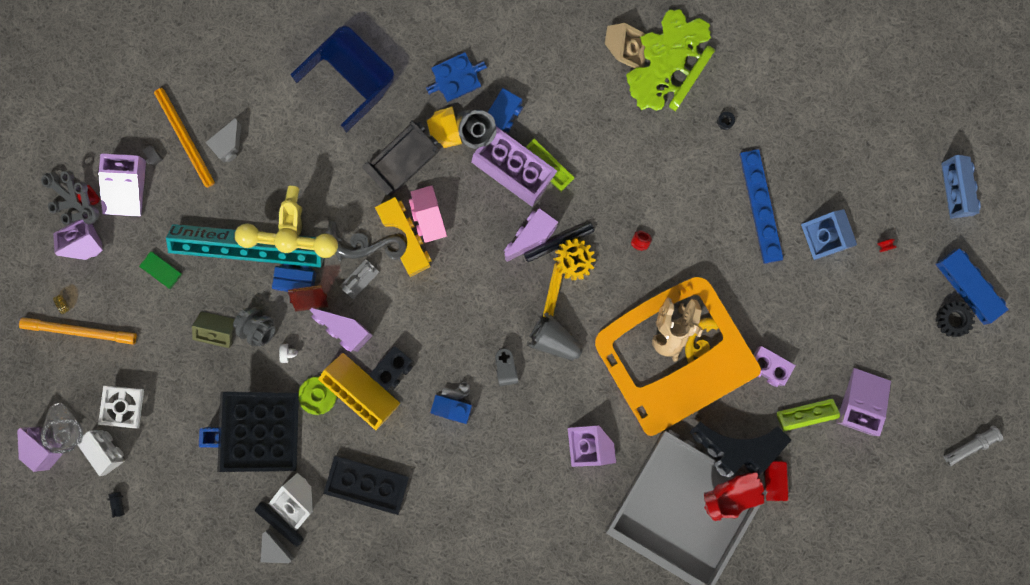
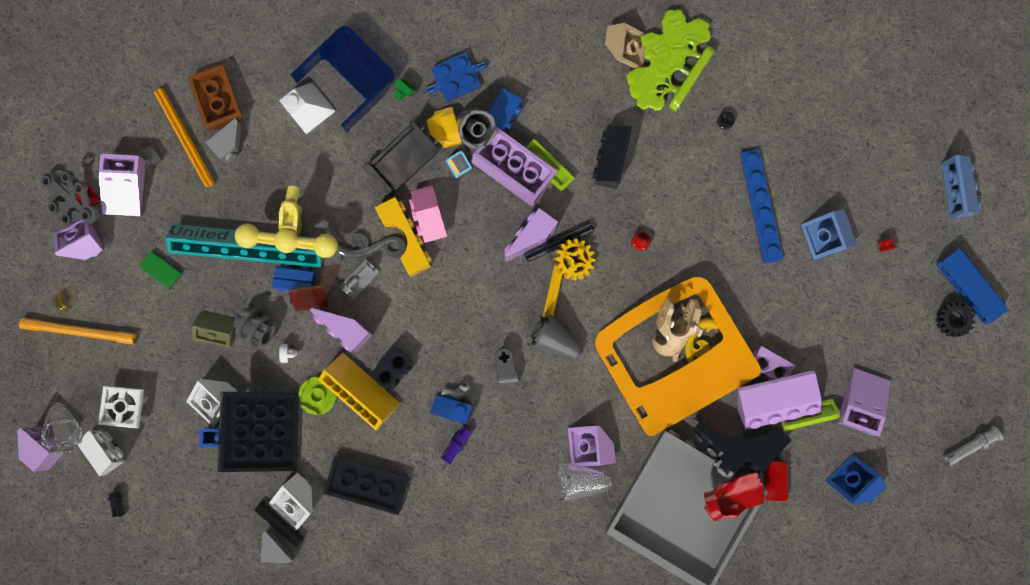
(206, 399): none -> white slope
(214, 97): none -> dark orange slope
(307, 106): none -> white slope
(405, 89): none -> green tile
(456, 445): none -> dark purple pin
(458, 164): none -> slope
(581, 481): none -> clear cone
(612, 156): none -> black slope
(779, 400): none -> lavender slope
(856, 481): none -> blue slope

